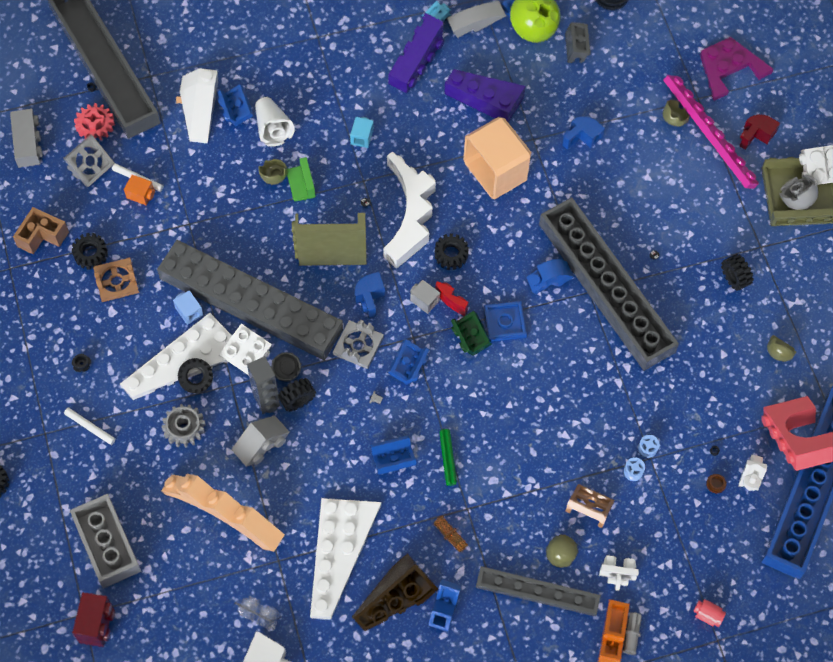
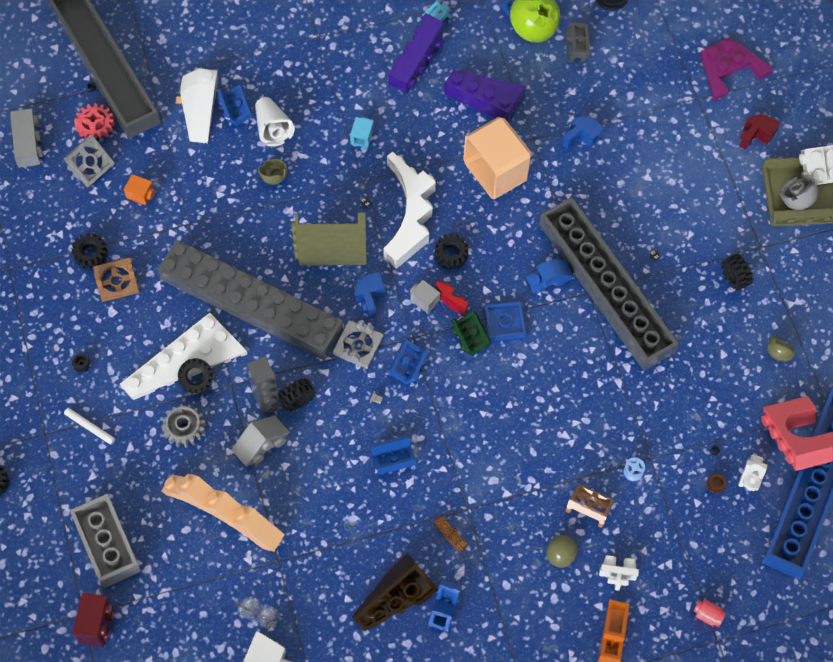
(39, 227): medium nougat brick -> none
(126, 172): white bar -> none
(188, 307): light blue brick -> none
(245, 348): white hinge -> none
(286, 366): dark grey hair -> none
(301, 181): bright green panel -> none
(339, 544): white wing -> none
(448, 459): green axle -> none
(476, 18): light grey slope -> none
(538, 591): dark grey plate -> none
(632, 633): light grey axle -> none
(650, 442): light blue wheel -> none
(674, 115): olive hair -> none
(713, 134): dark pink plate -> none

